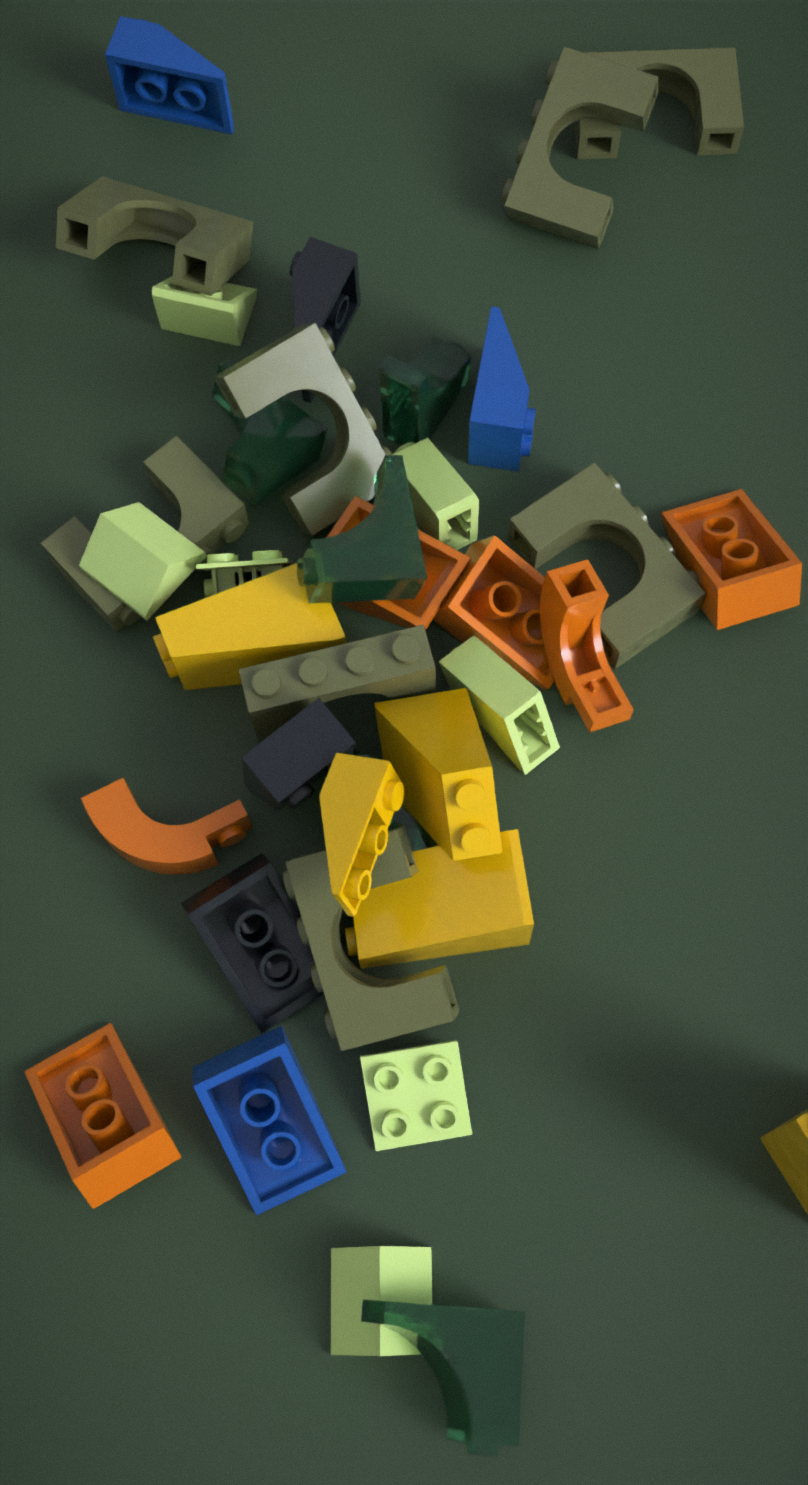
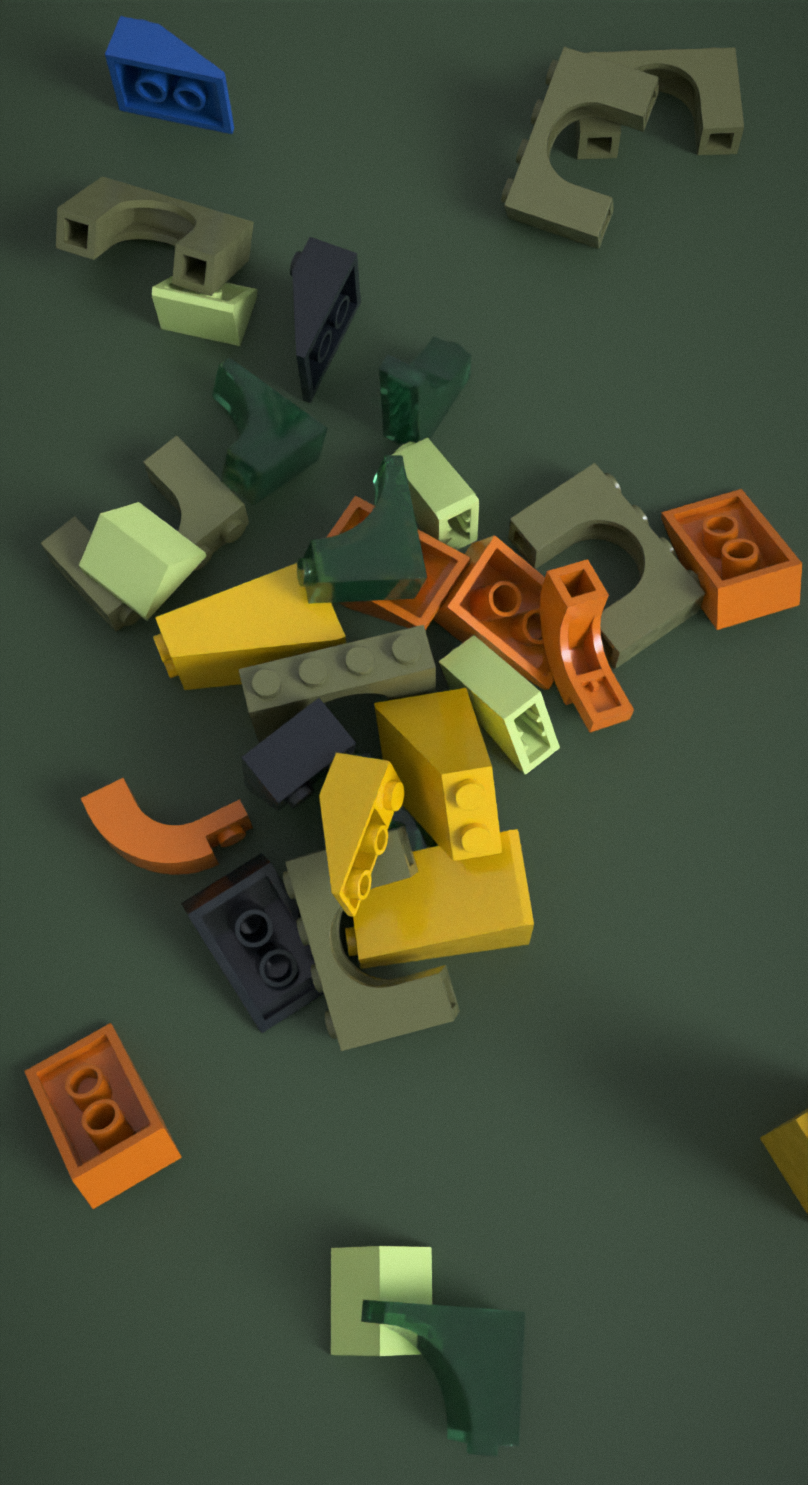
(227, 564): yellowish green hinge -> none
(267, 1120): blue slope -> none
(306, 362): arch -> none
(416, 1095): yellowish green hinge -> none
(500, 413): blue slope -> none

